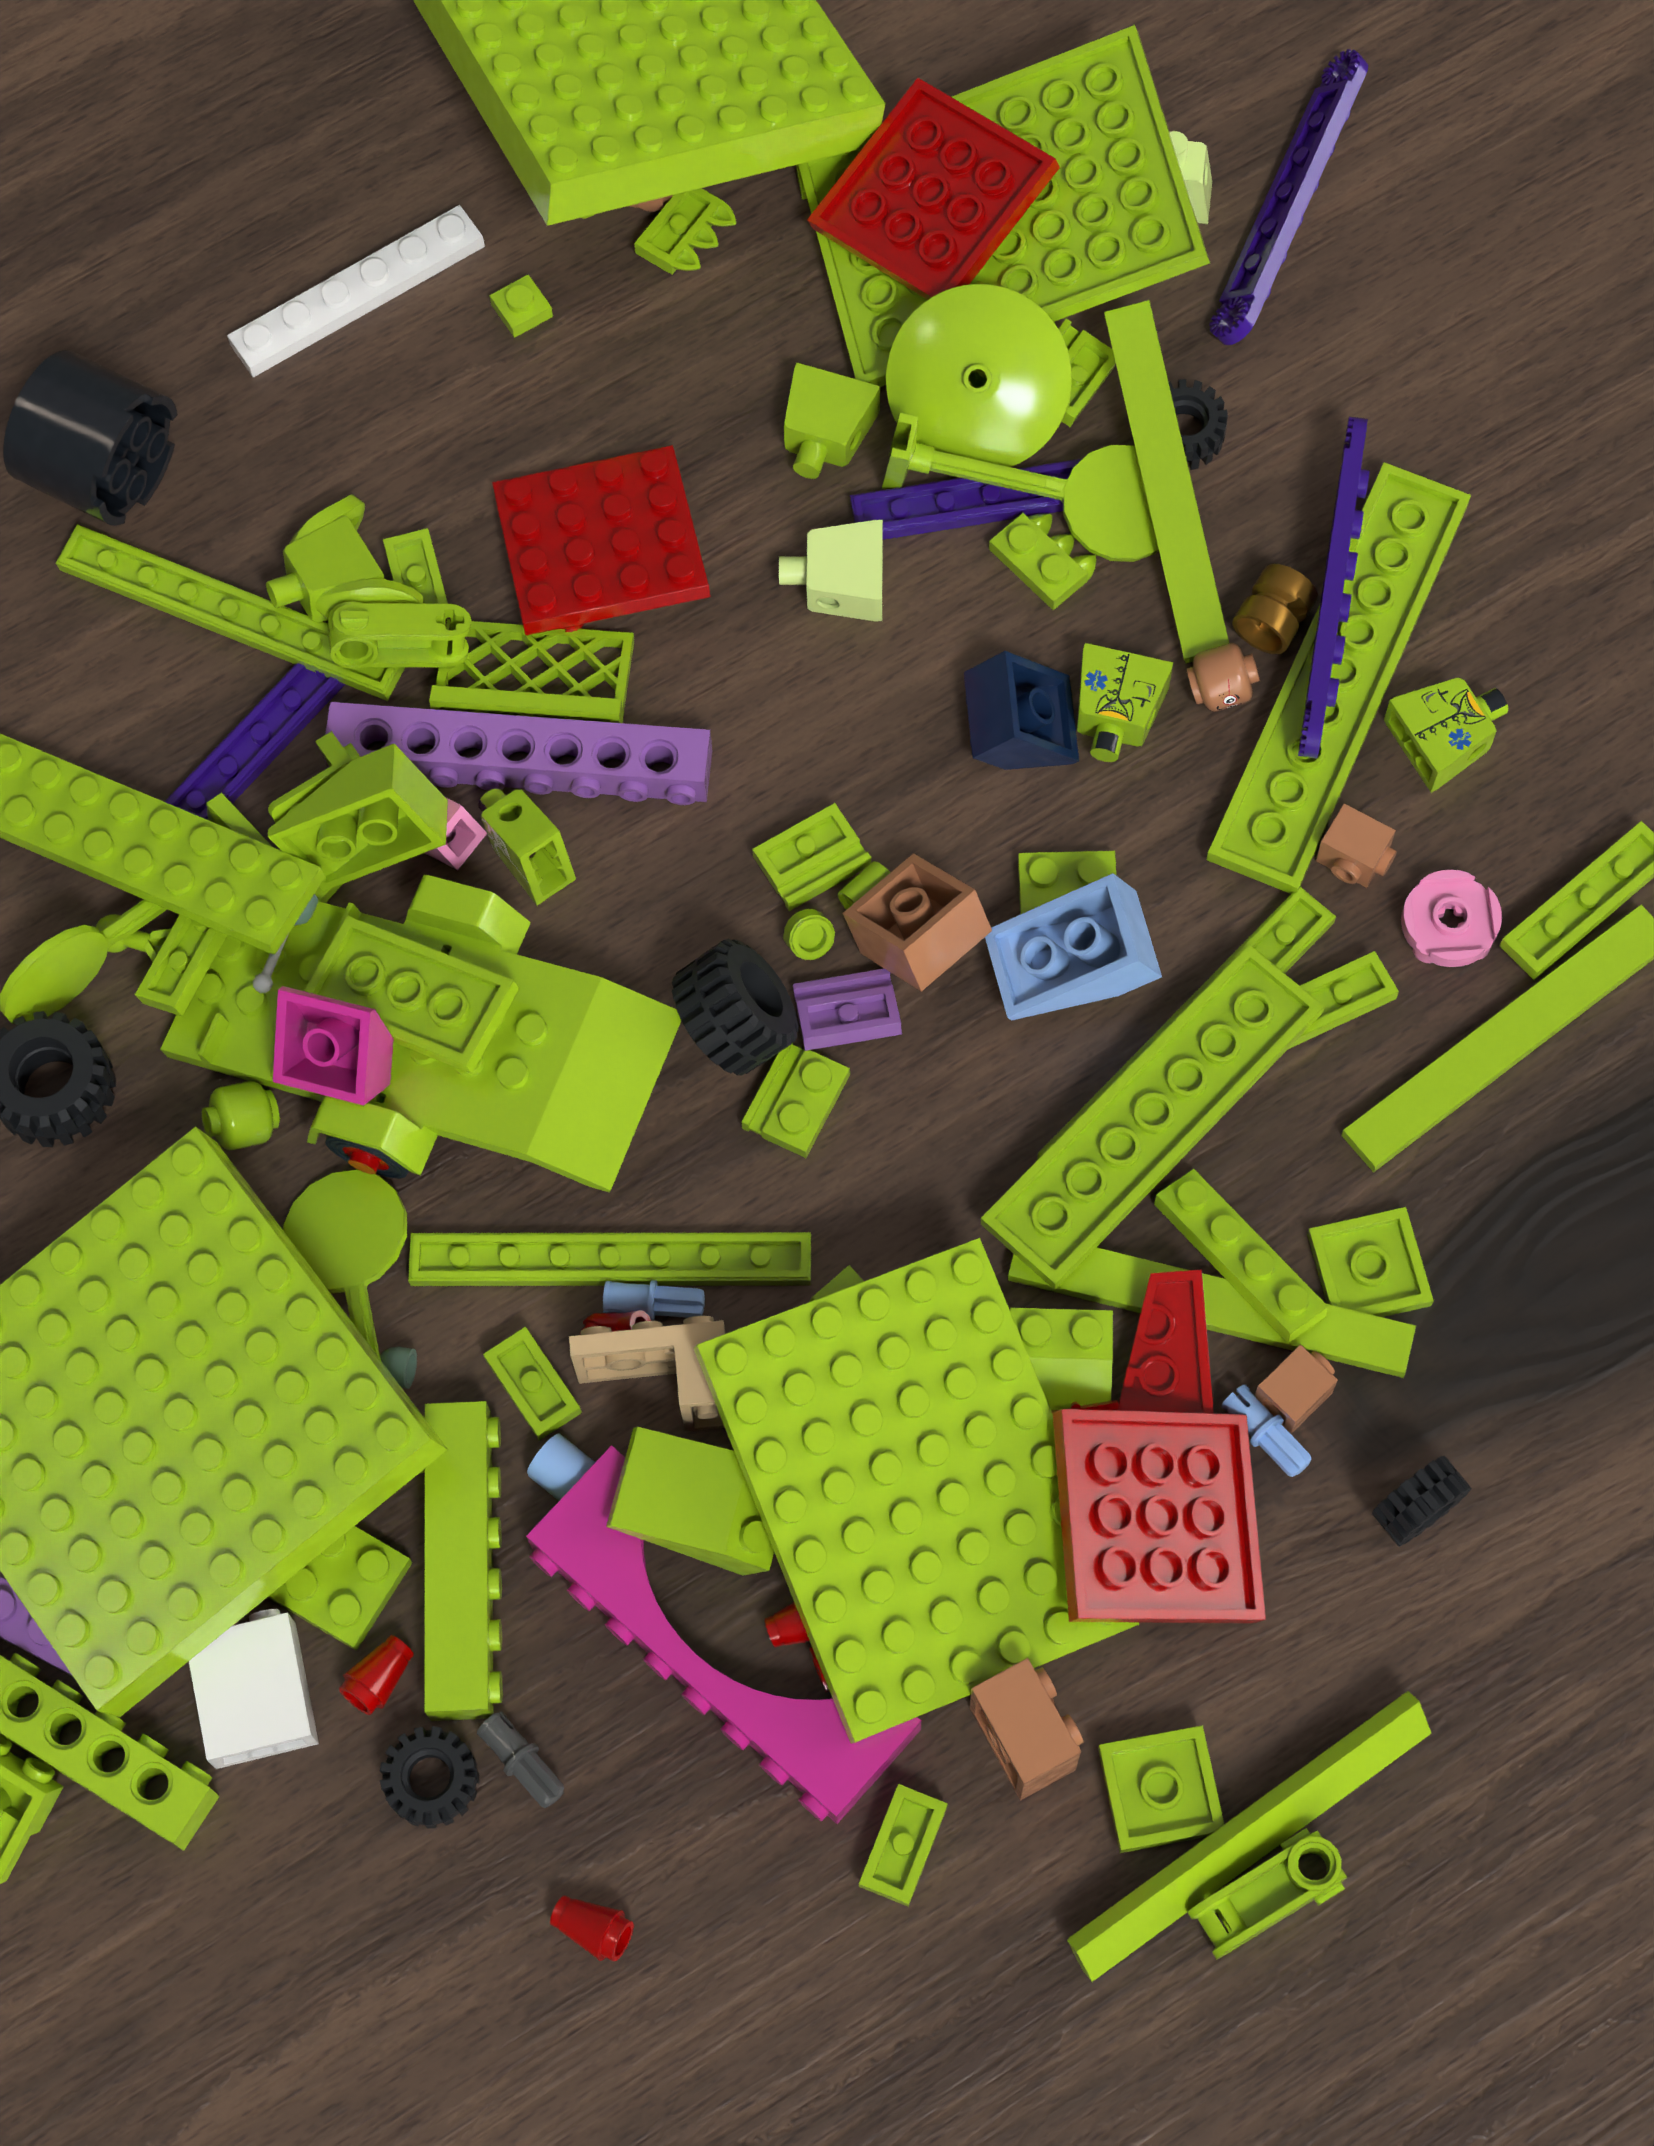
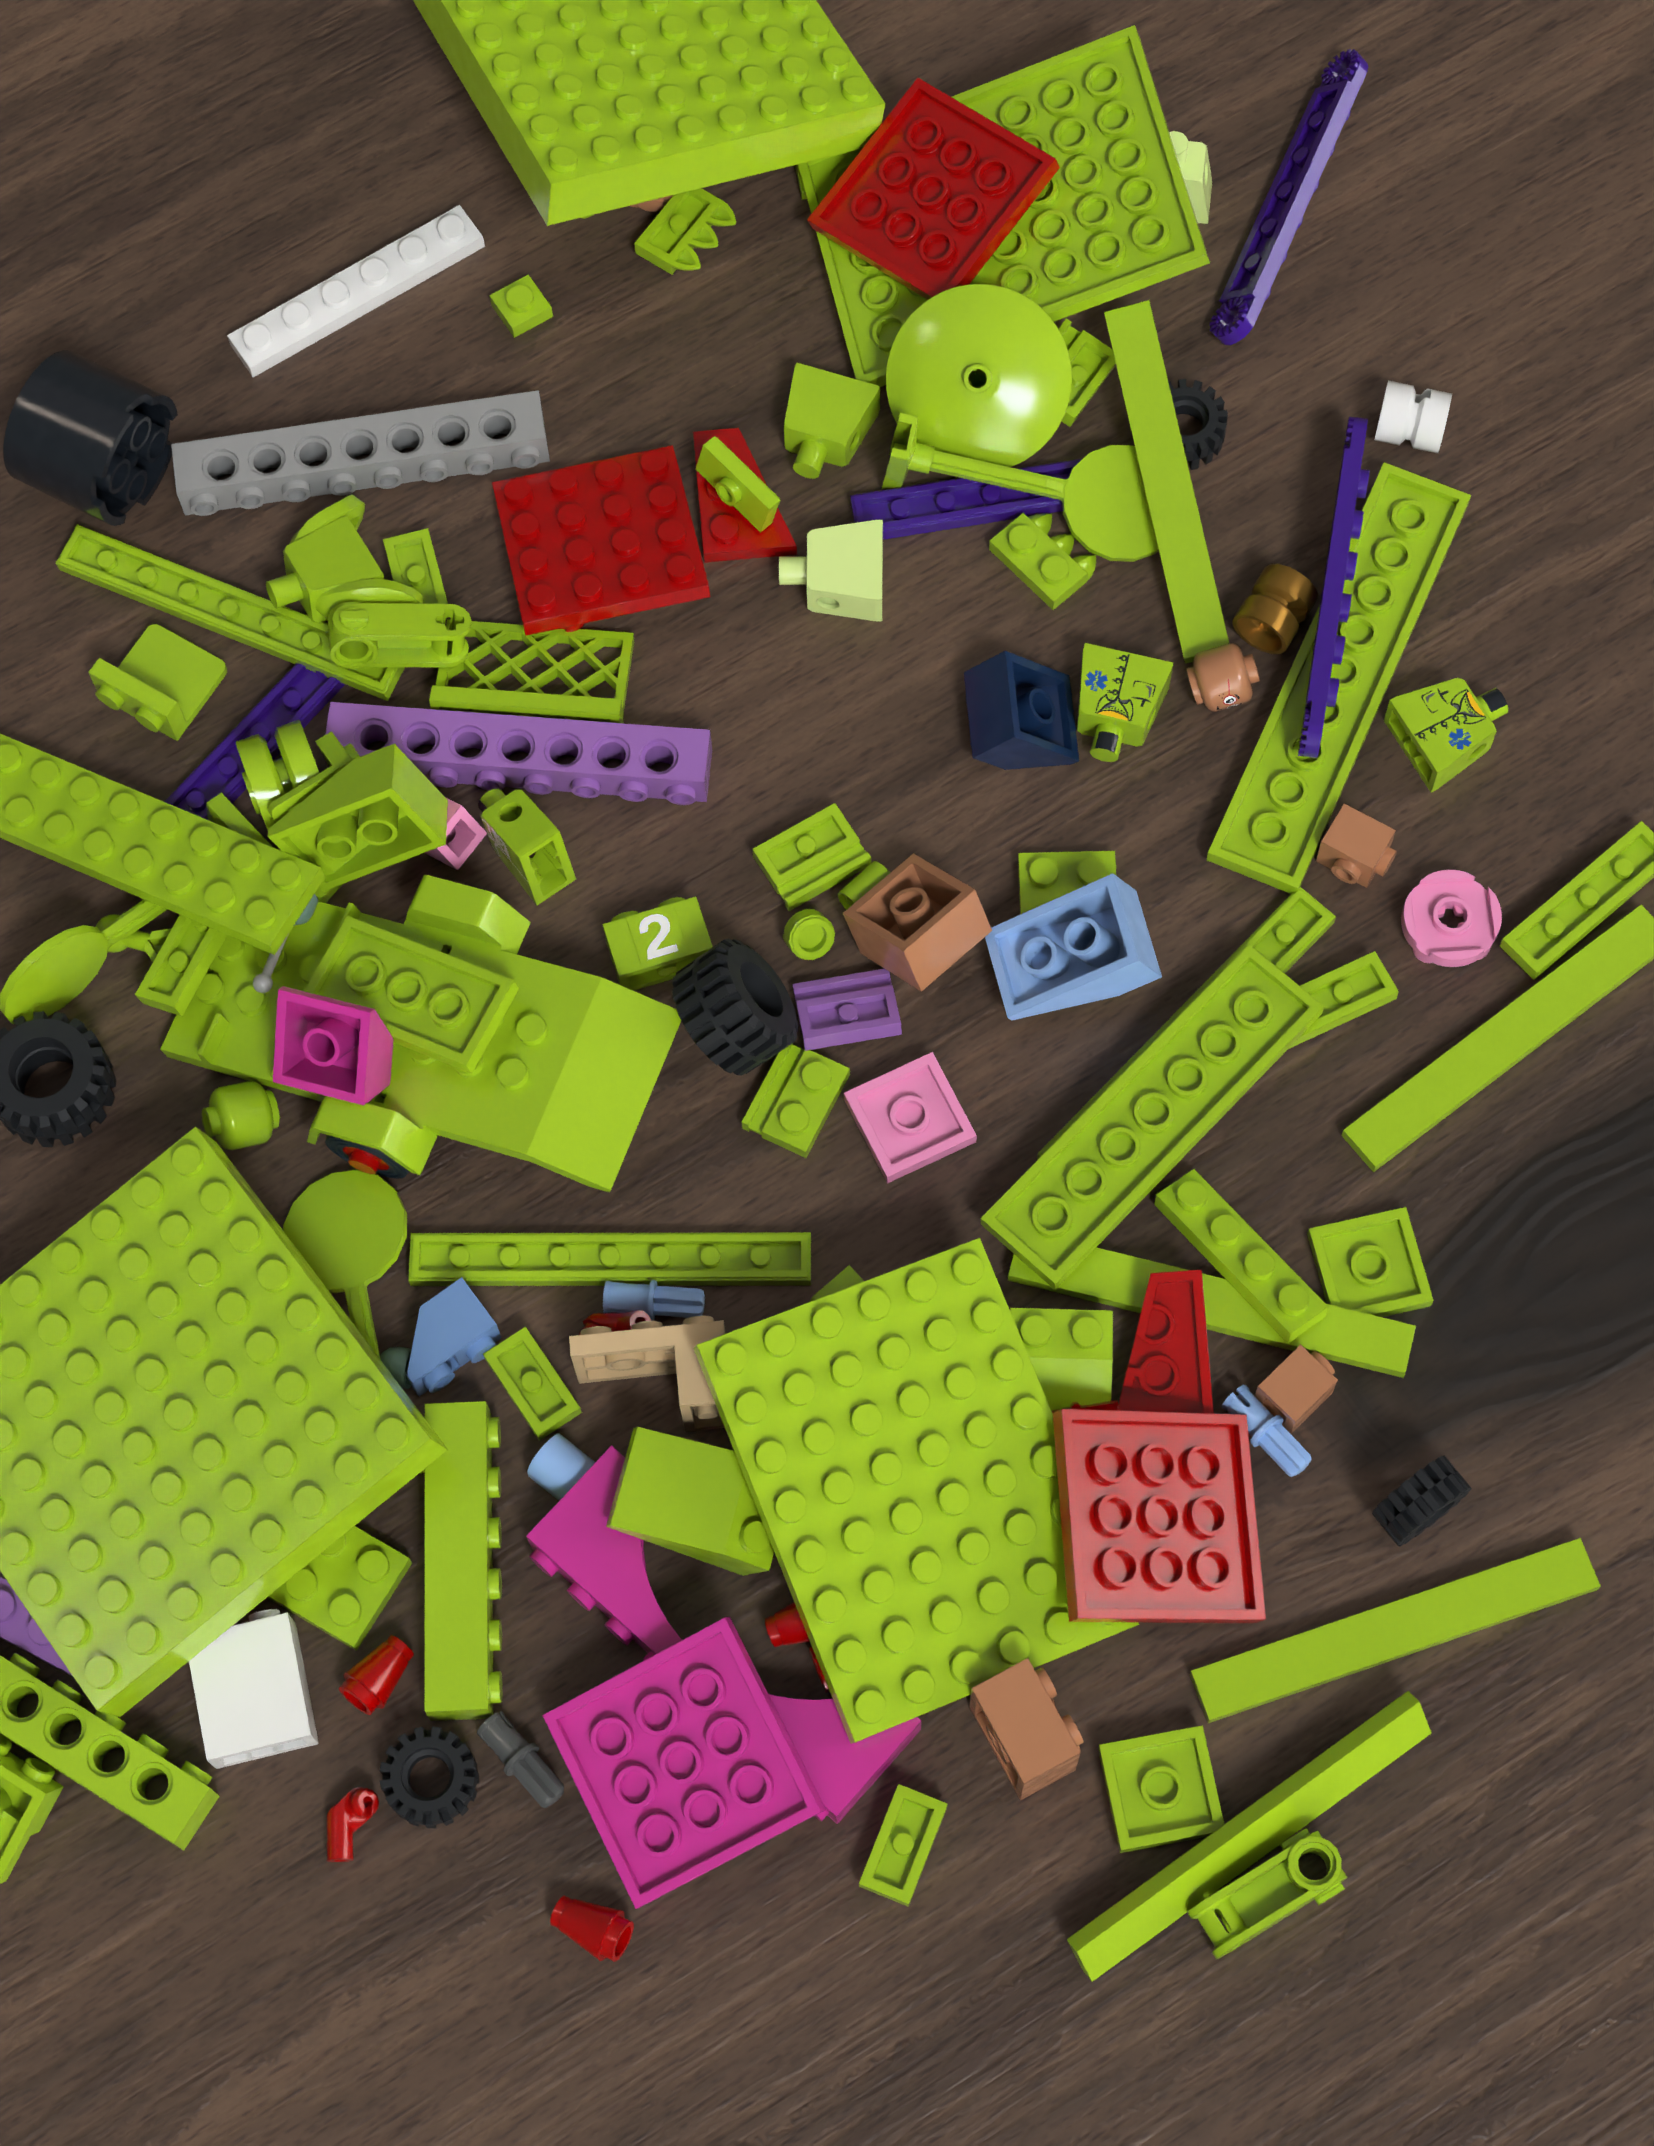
(160, 681): none -> lime bracket
(271, 779): none -> lime wheel
(340, 441): none -> light grey brick
(346, 1818): none -> red arm
(447, 1335): none -> medium blue slope
(656, 942): none -> lime brick
(683, 1762): none -> dark pink plate
(724, 529): none -> red wing
(737, 484): none -> lime plate
(910, 1117): none -> bright pink plate
(1394, 1630): none -> lime tile
(1413, 417): none -> white wheel

